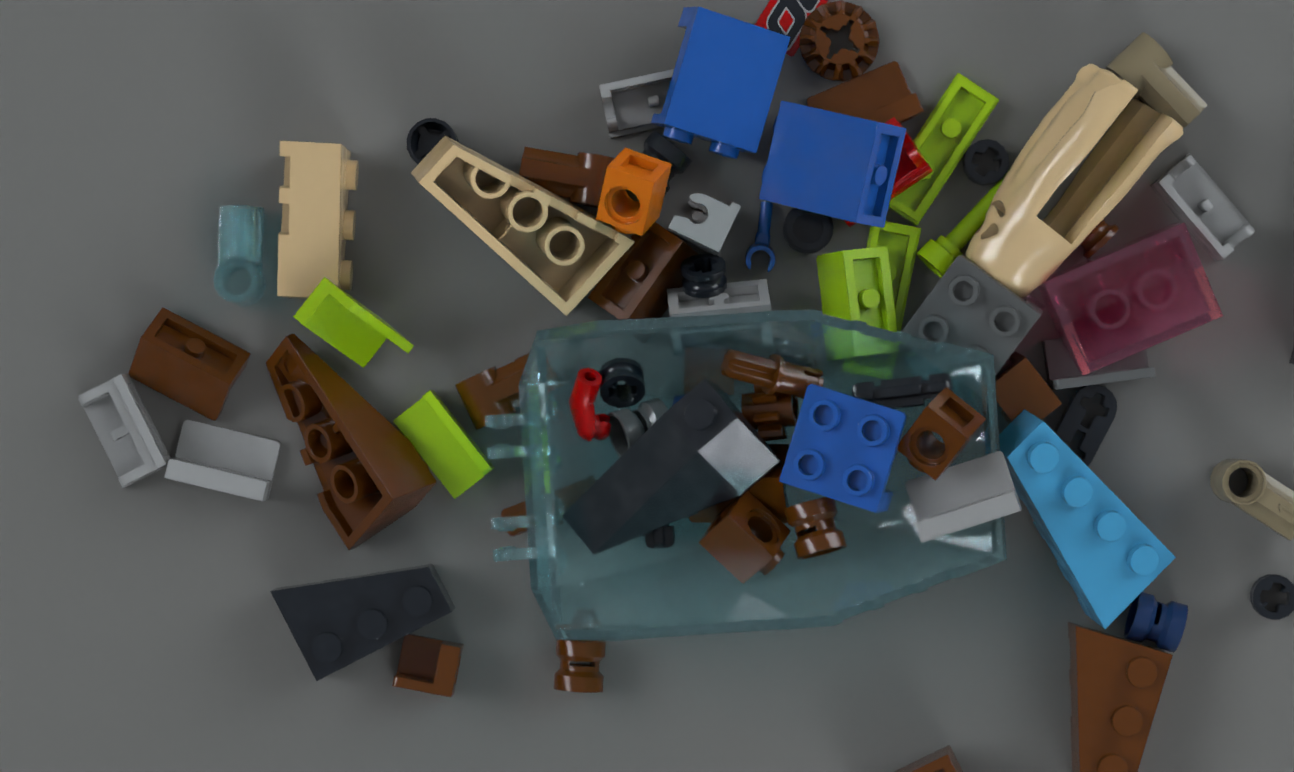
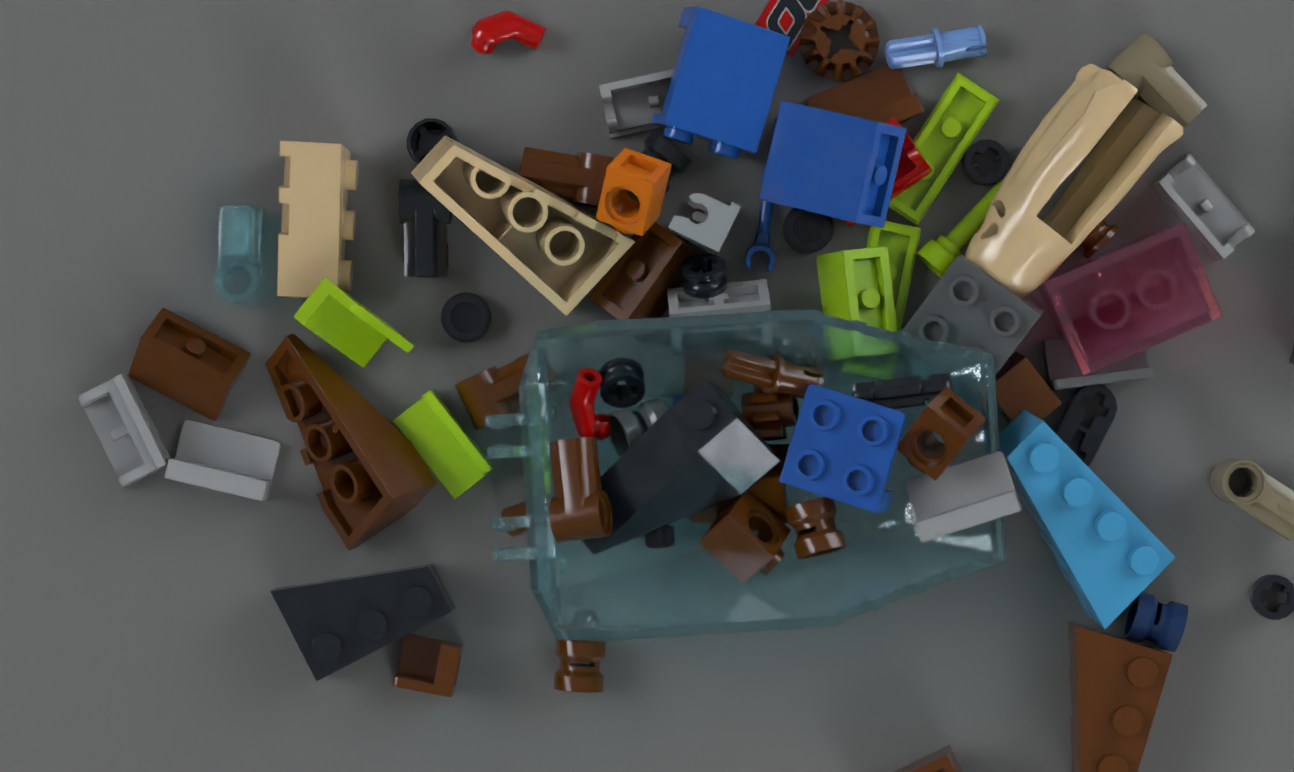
(424, 231): none -> black piece
(466, 317): none -> black tile
(502, 27): none -> red arm
(579, 504): none -> reddish brown piece
(936, 47): none -> medium blue axle

